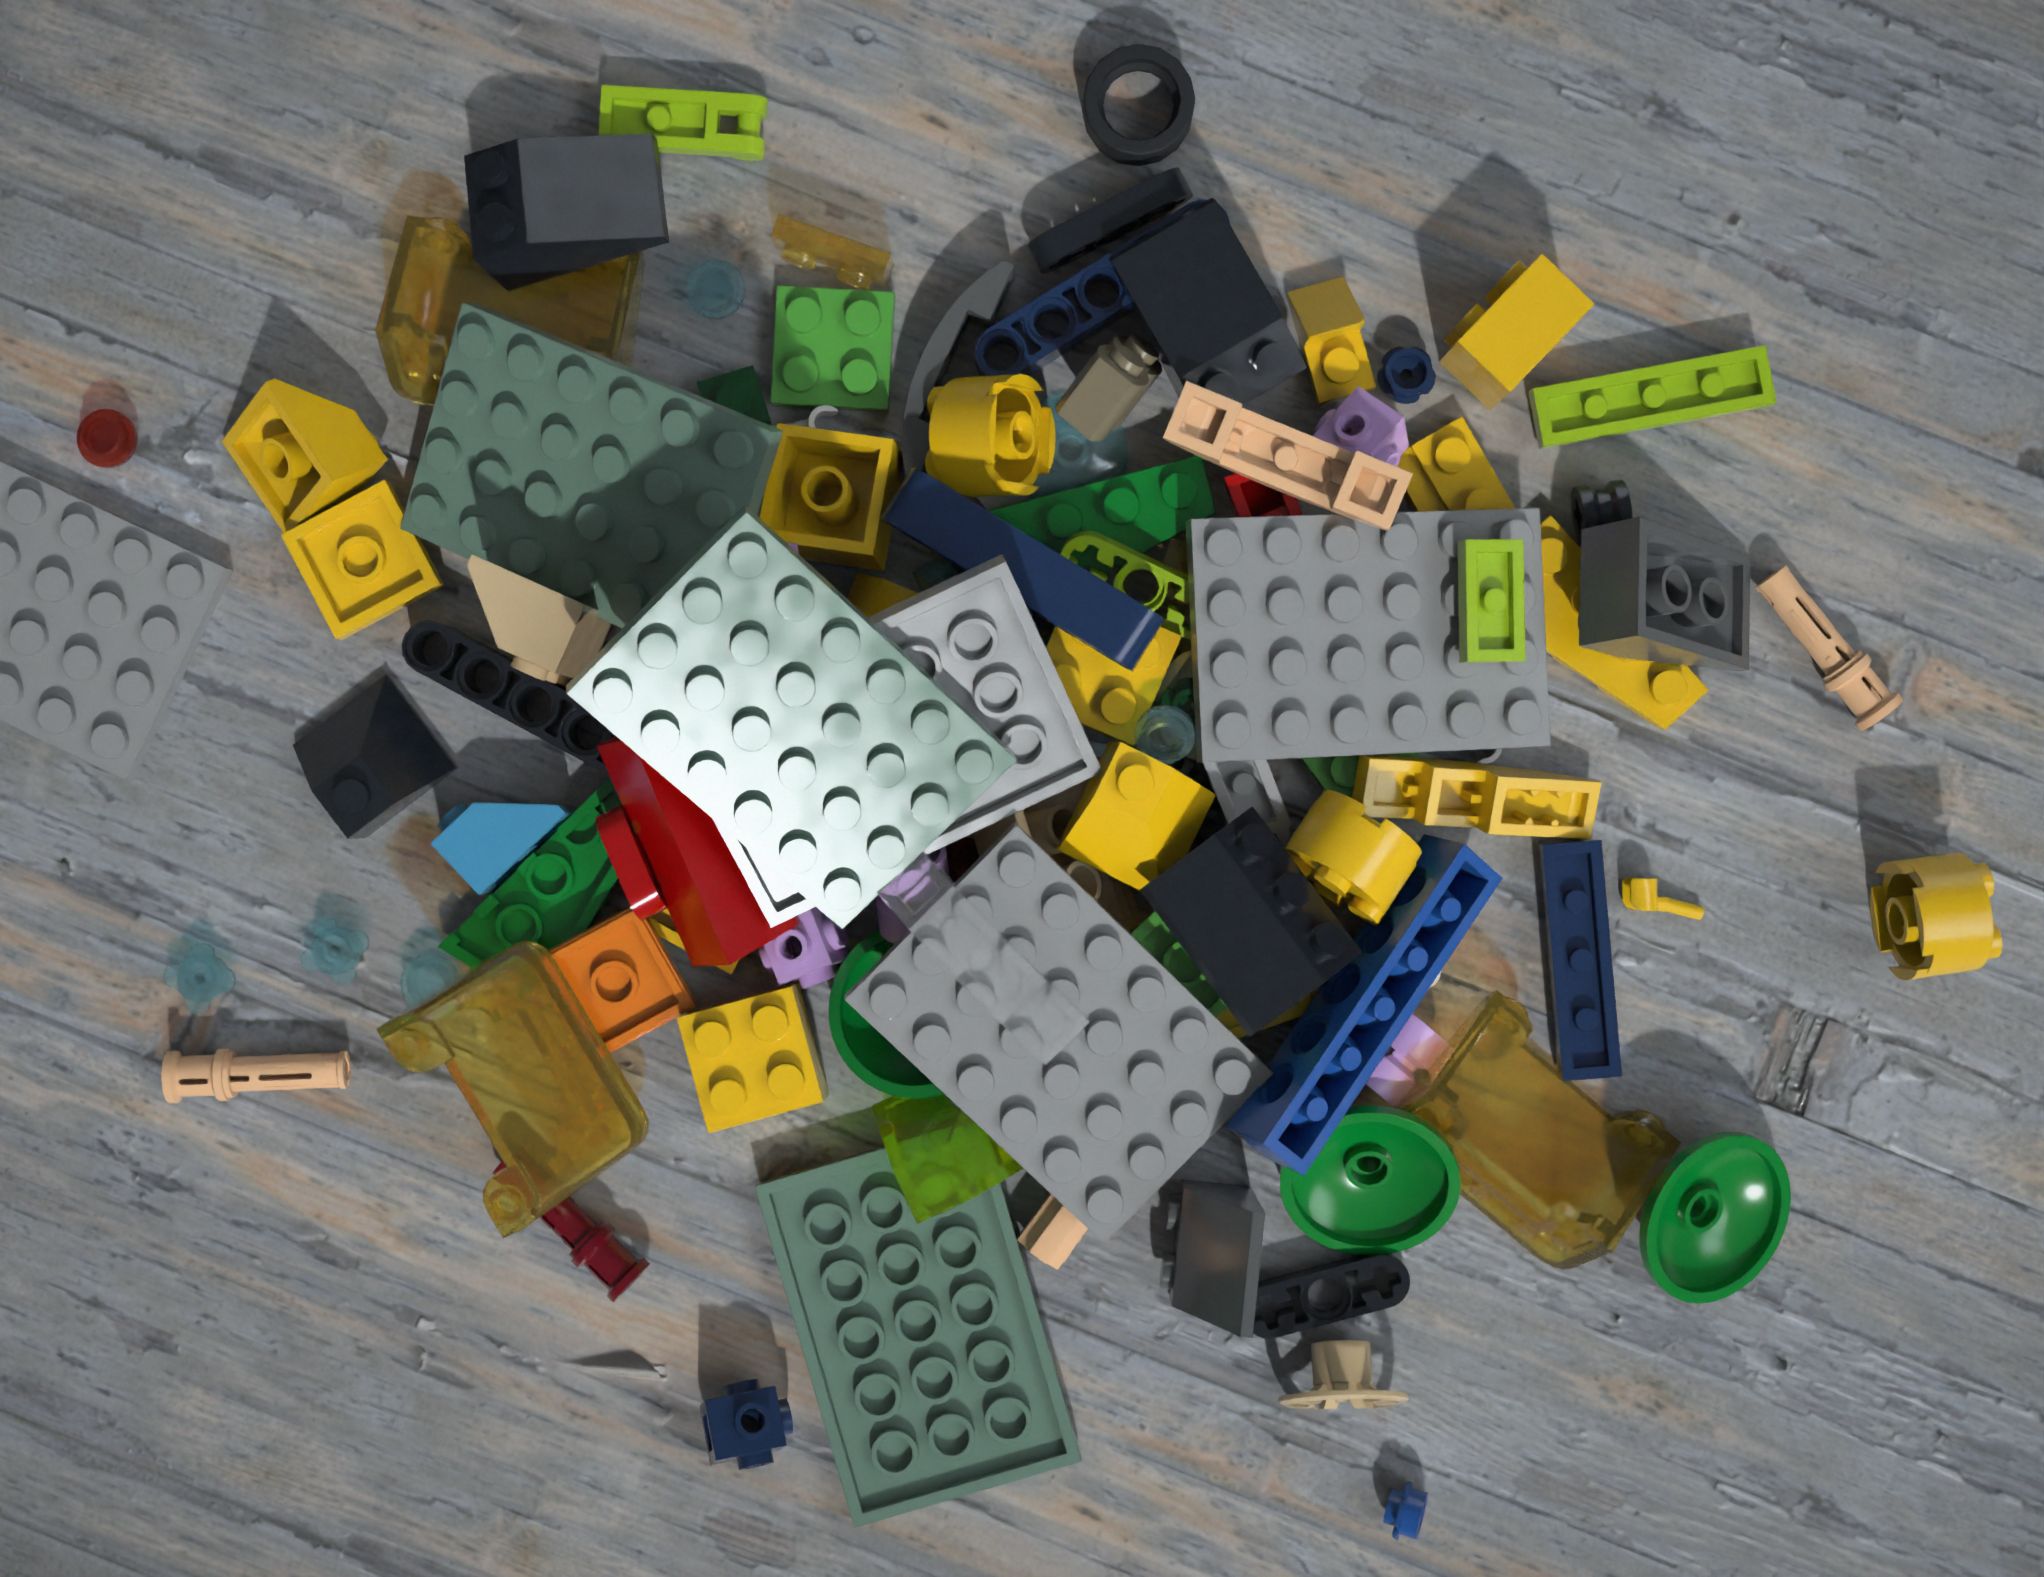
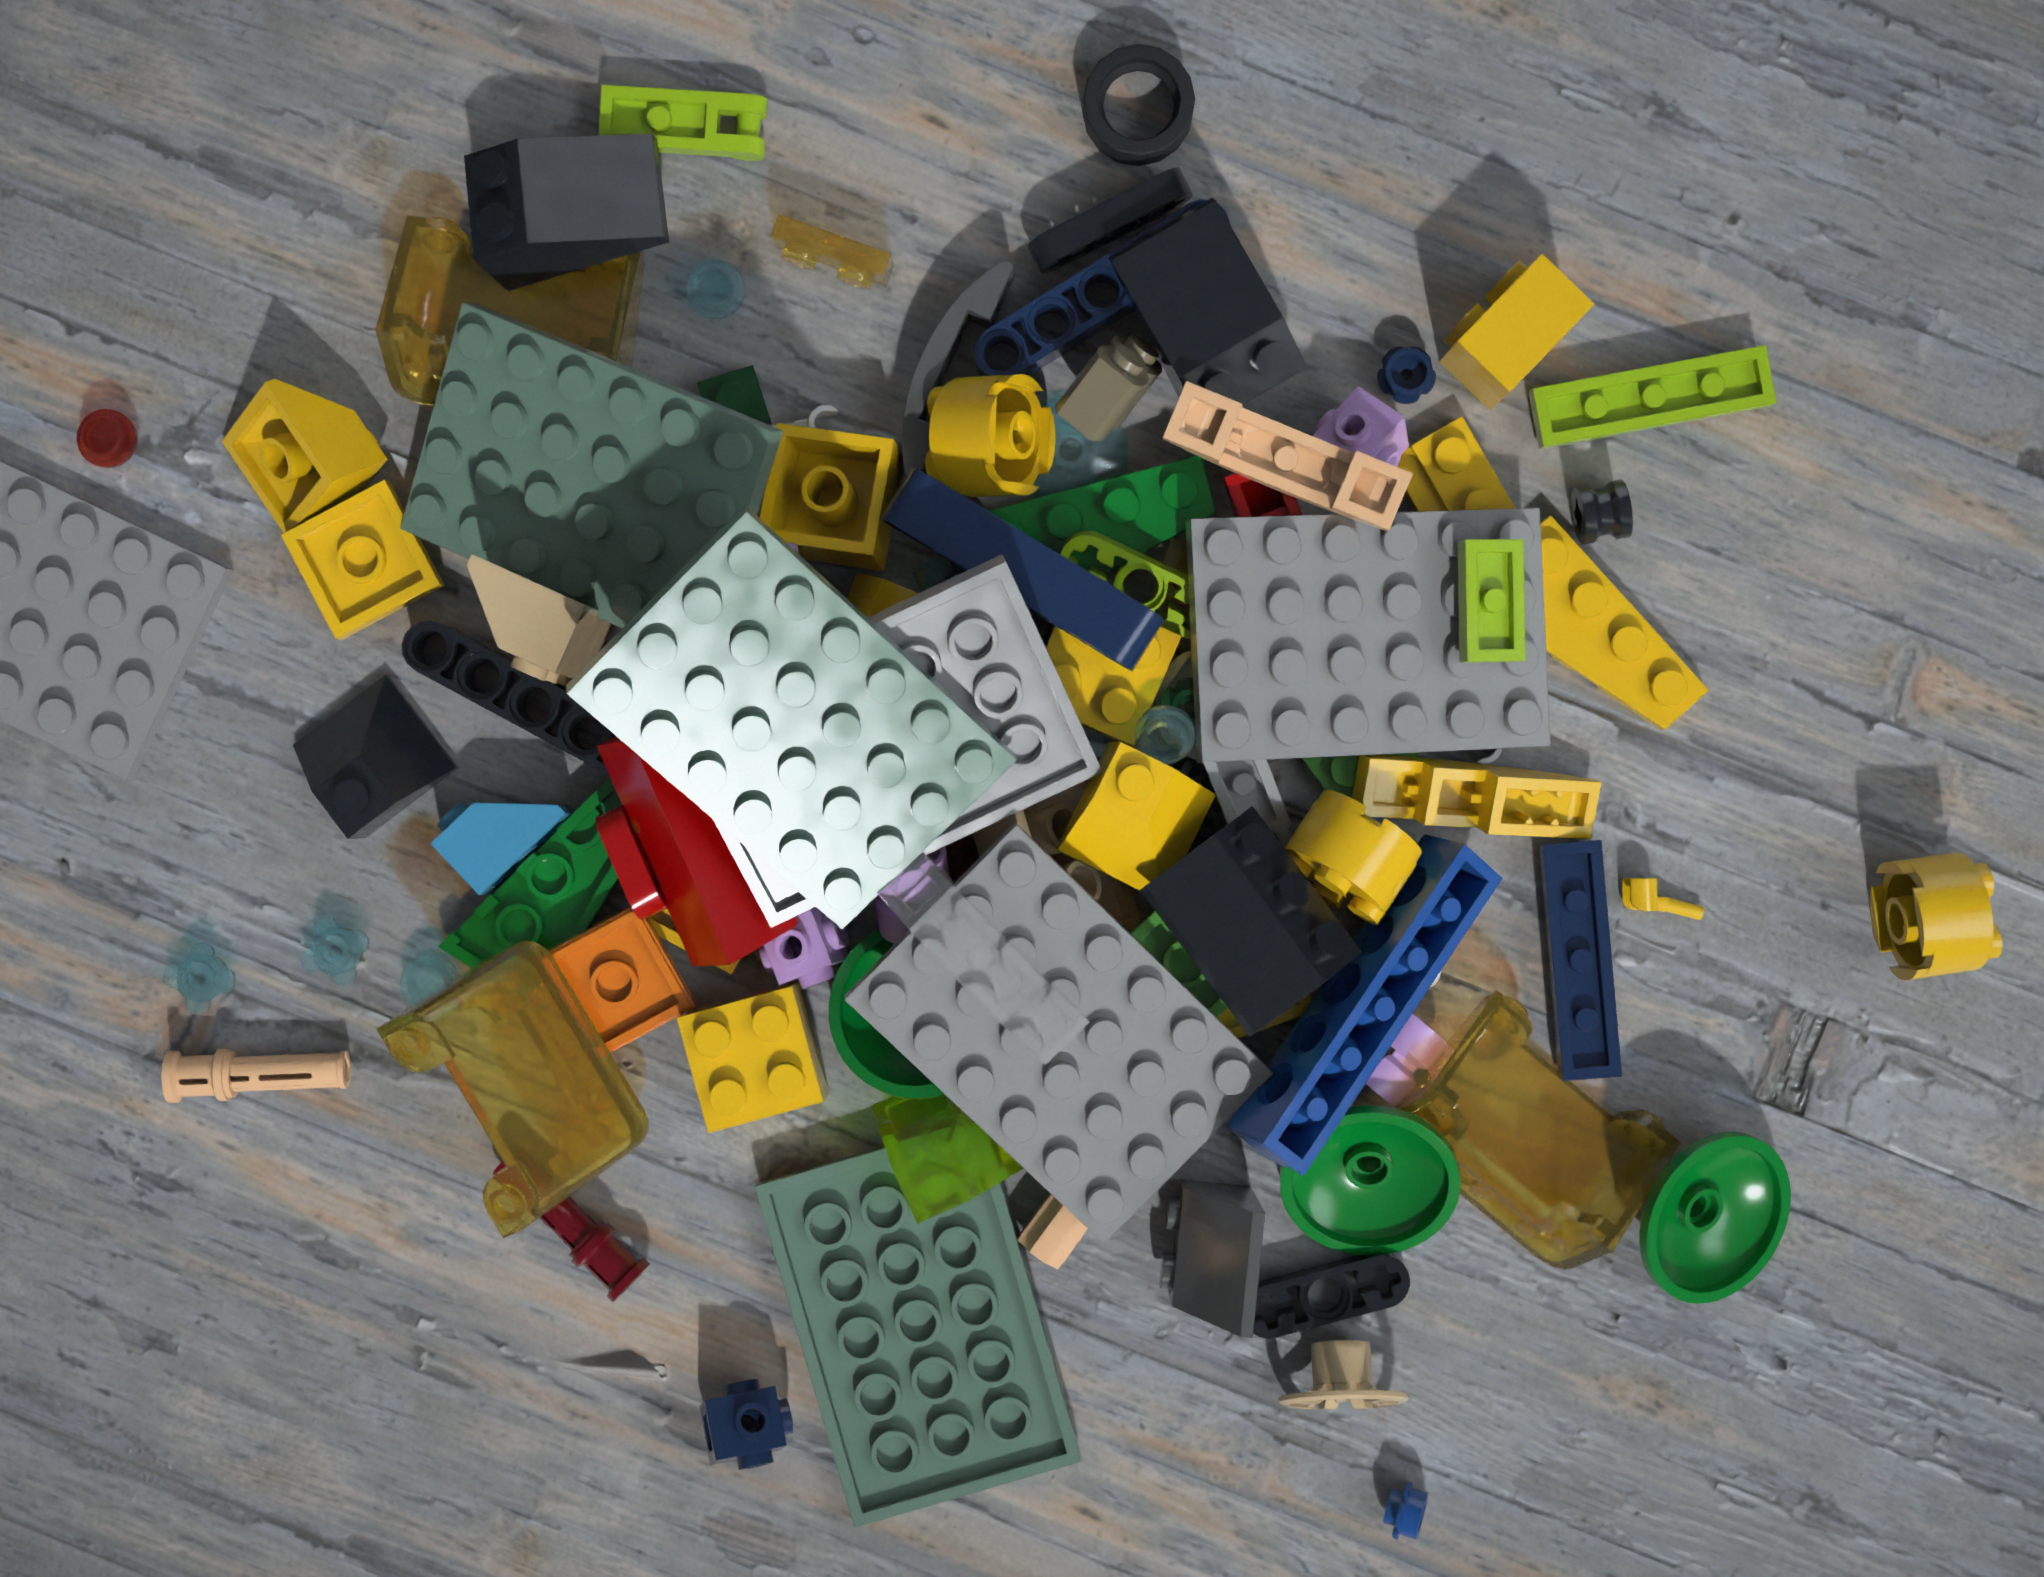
(833, 348): bright green plate -> none
(1331, 339): yellow slope -> none
(1663, 596): dark grey slope -> none
(1844, 669): light nougat pin -> none

